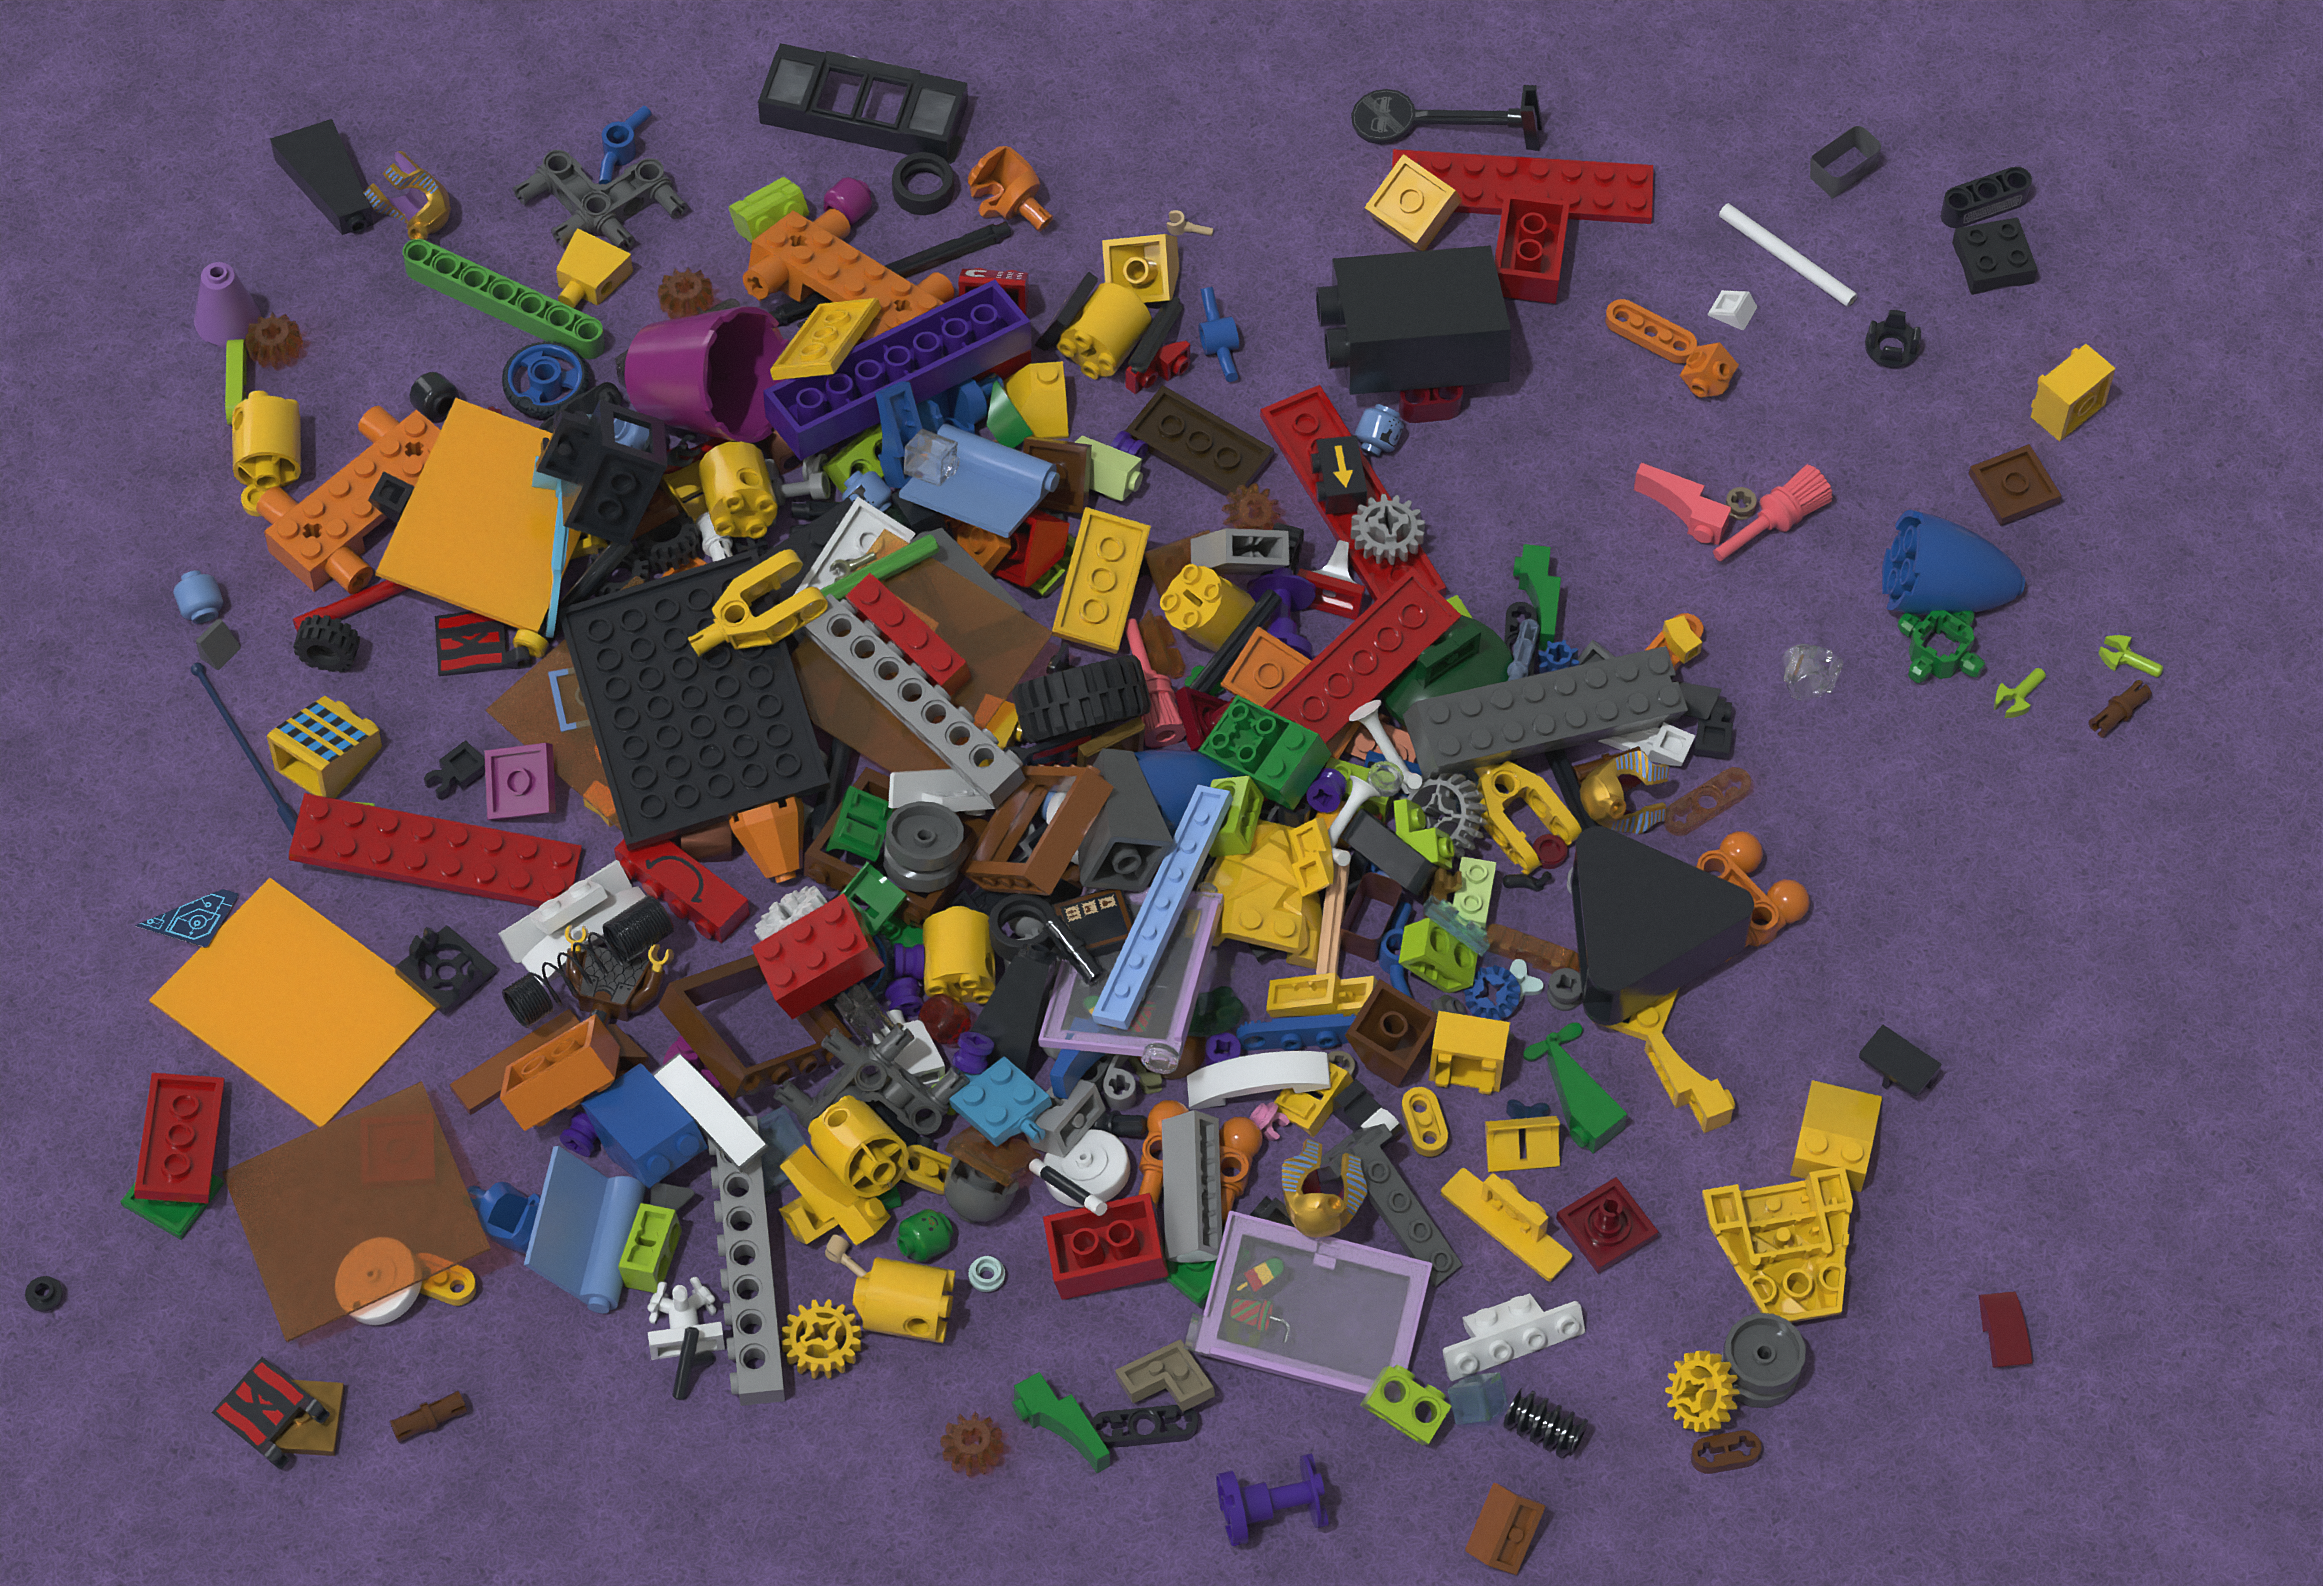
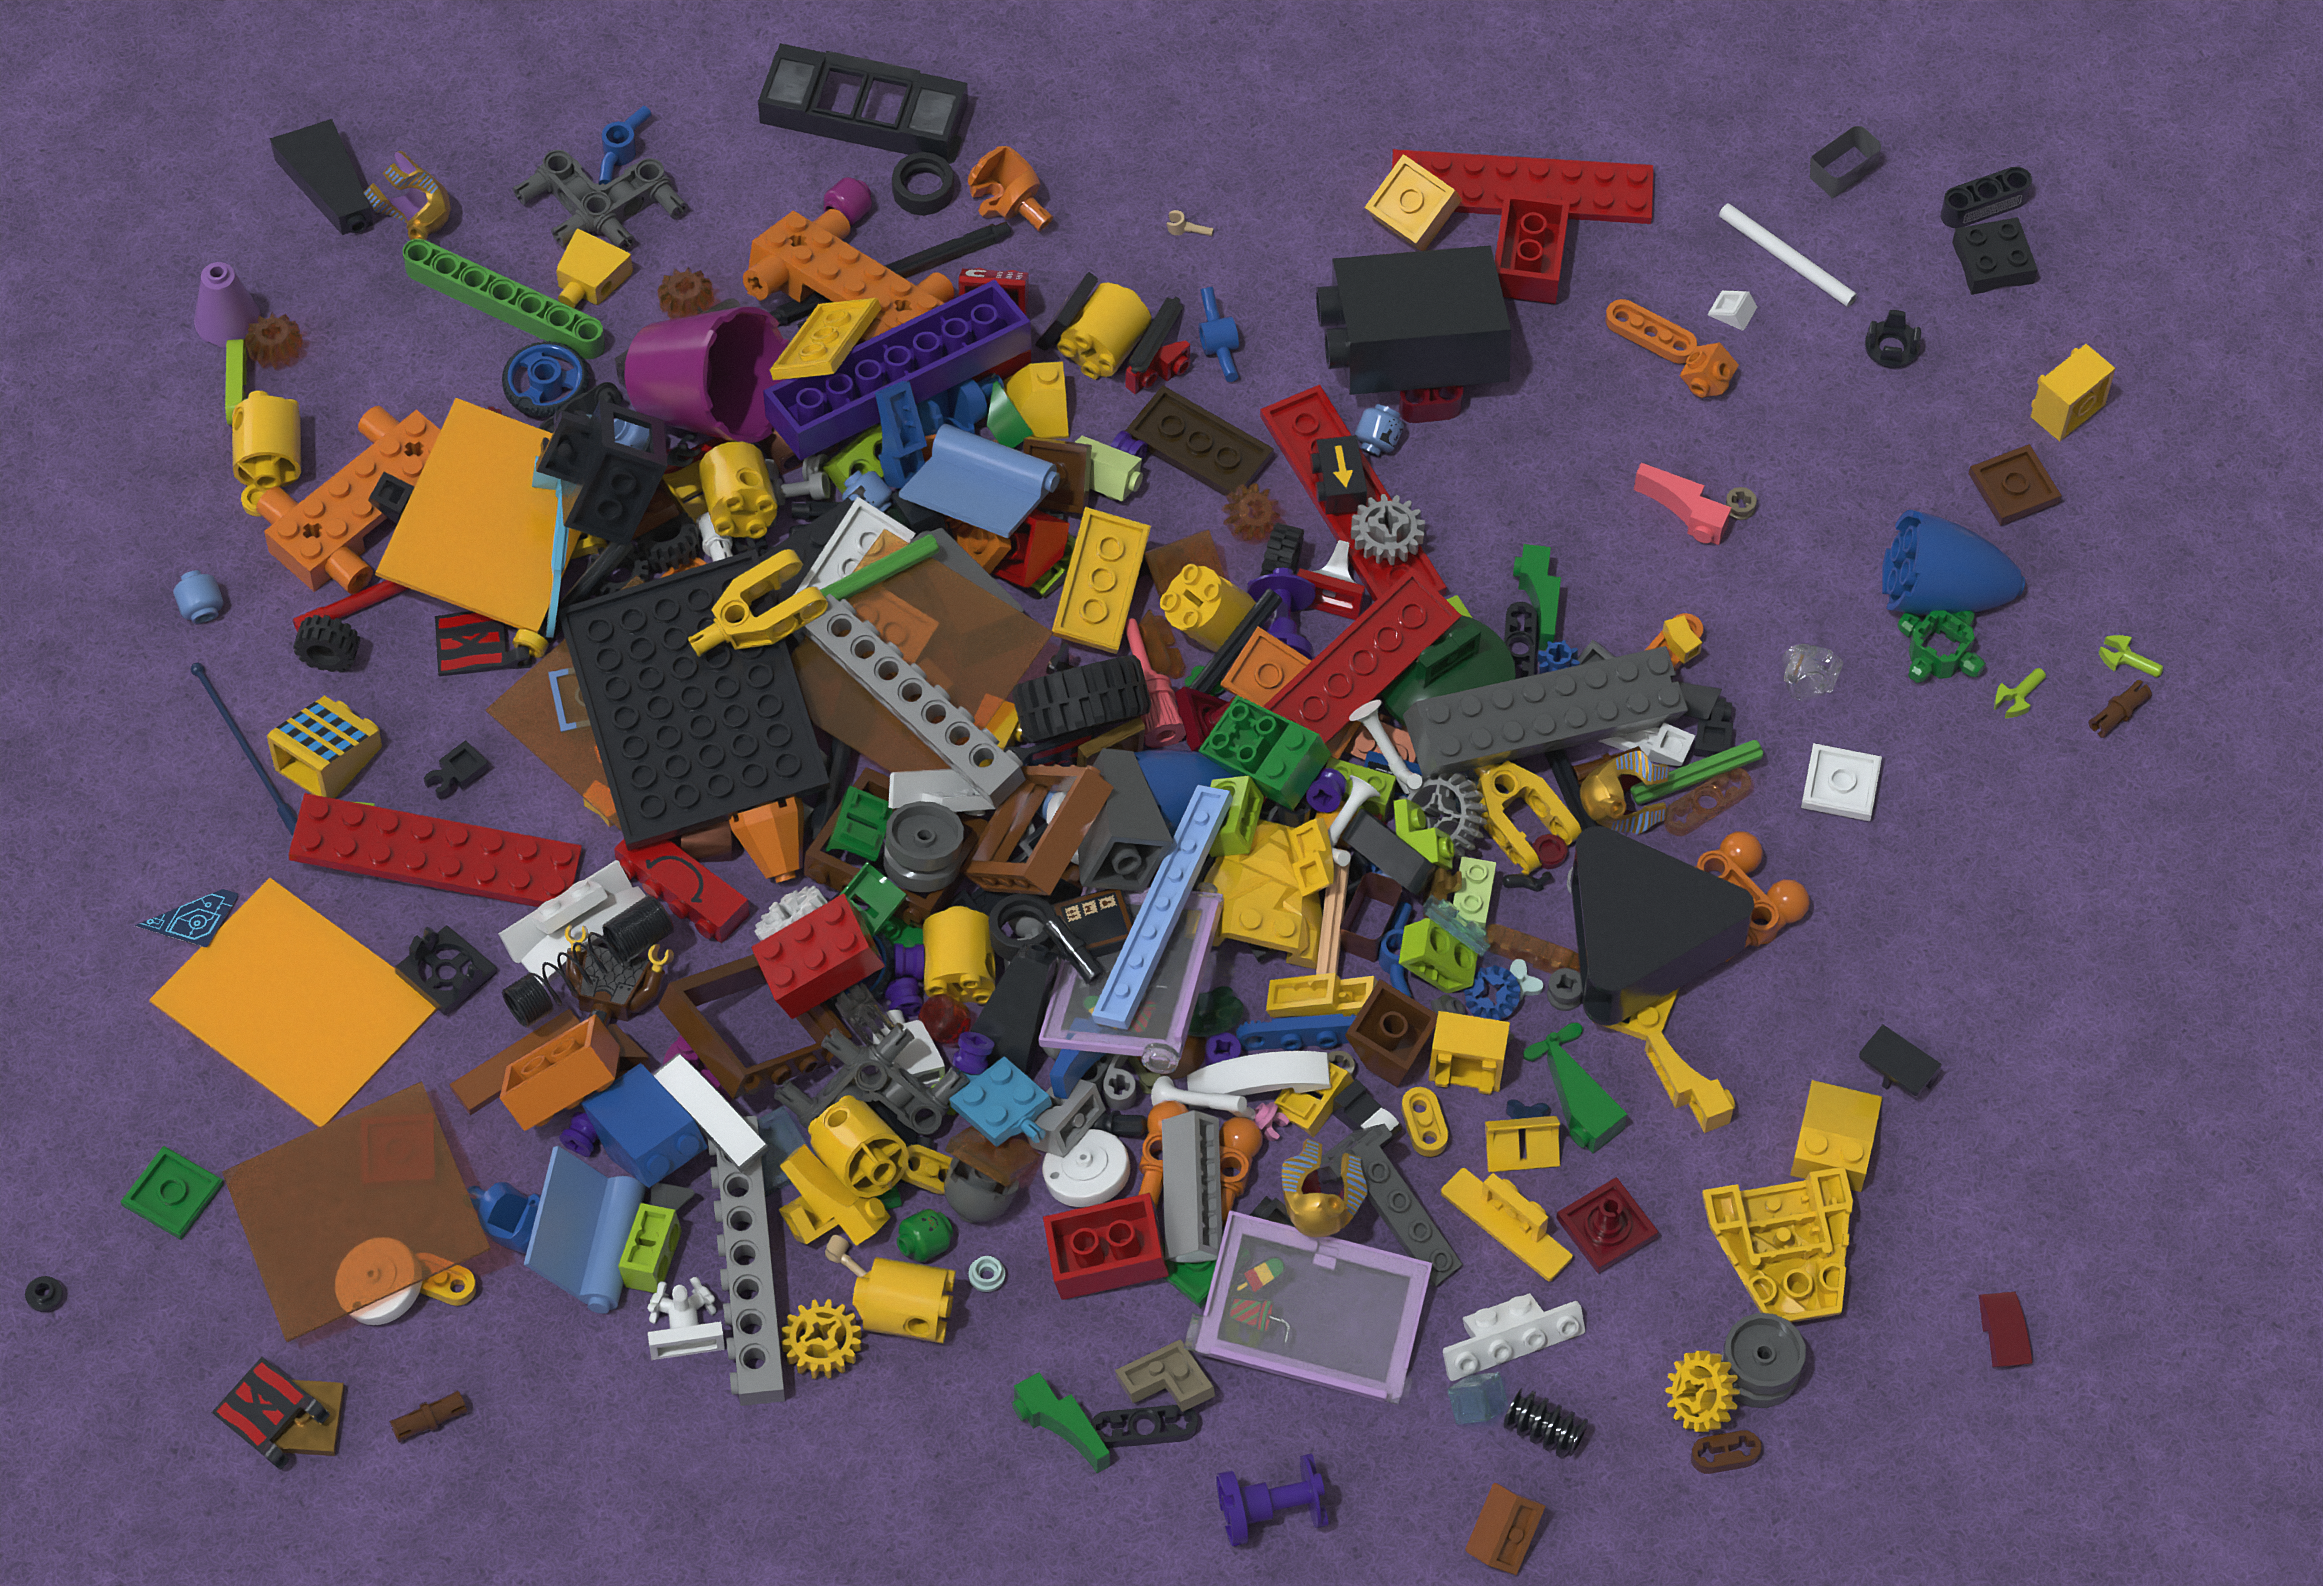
(179, 1138): red plate -> none
(217, 645): dark grey slope -> none
(433, 395): black head -> none
(520, 782): magenta plate -> none
(689, 1360): black piece -> none
(767, 207): lime brick -> none
(852, 565): olive hand -> none
(909, 634): red brick -> none
(931, 457): clear brick -> none
(974, 1455): clear orange gear -> none
(1068, 1187): black bar -> none
(1144, 265): yellow slope -> none
(1165, 1090): none -> white piece
(1241, 551): light grey brick -> none
(1385, 778): clear tile -> none
(1389, 115): black piece -> none
(1402, 1413): lime brick -> none
(1523, 649): sand blue piece -> none
(1699, 771): none -> bright green axle
(1783, 508): coral piece -> none
(1841, 782): none -> white plate

